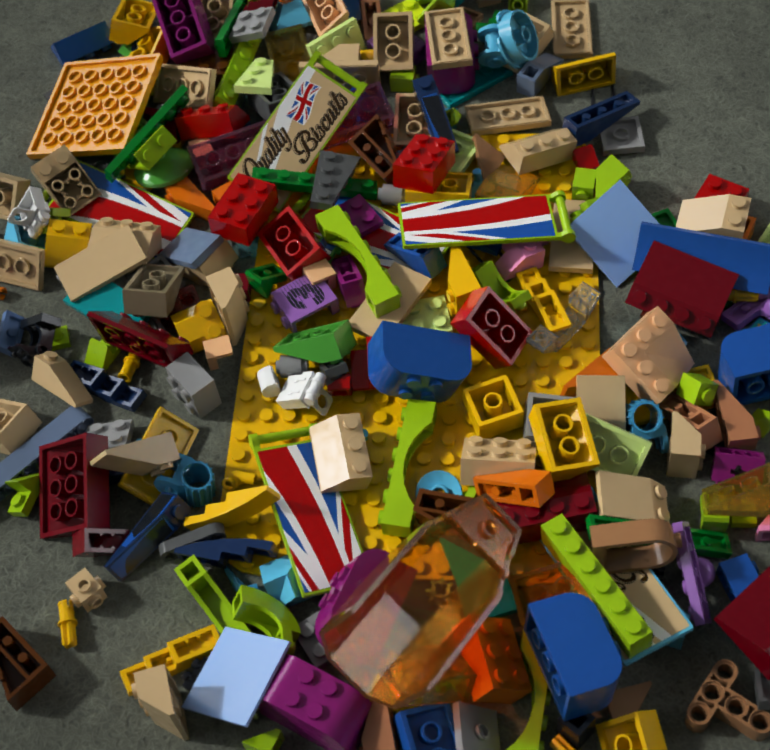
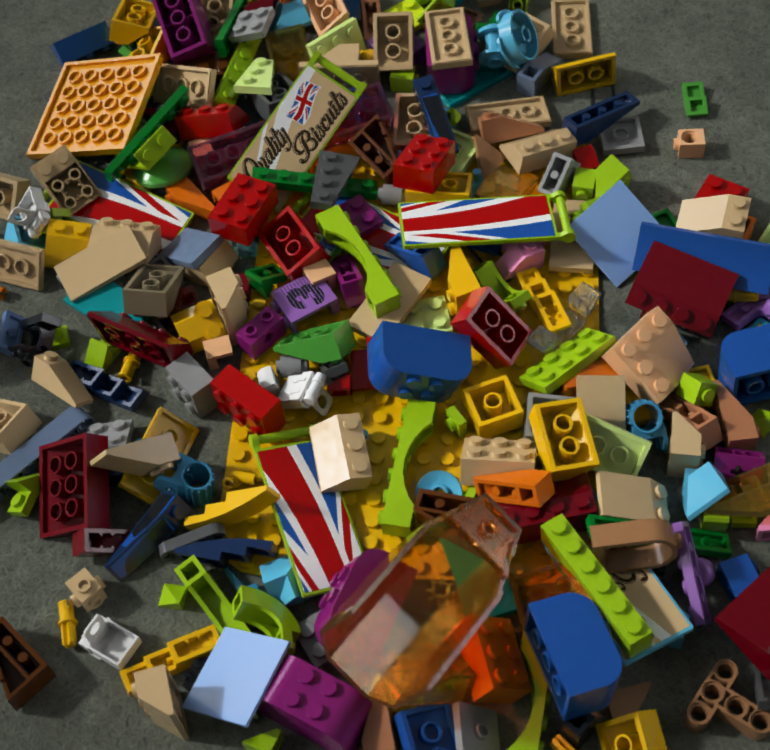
(109, 641): none -> white piece
(173, 596): none -> lime slope
(247, 402): none -> red brick
(261, 332): none -> magenta brick
(456, 421): none -> lime plate
(500, 127): none -> nougat slope
(558, 174): none -> light grey slope
(567, 360): none -> lime plate
(689, 143): none -> light nougat brick
(694, 99): none -> bright green slope
(702, 489): none -> medium azure slope

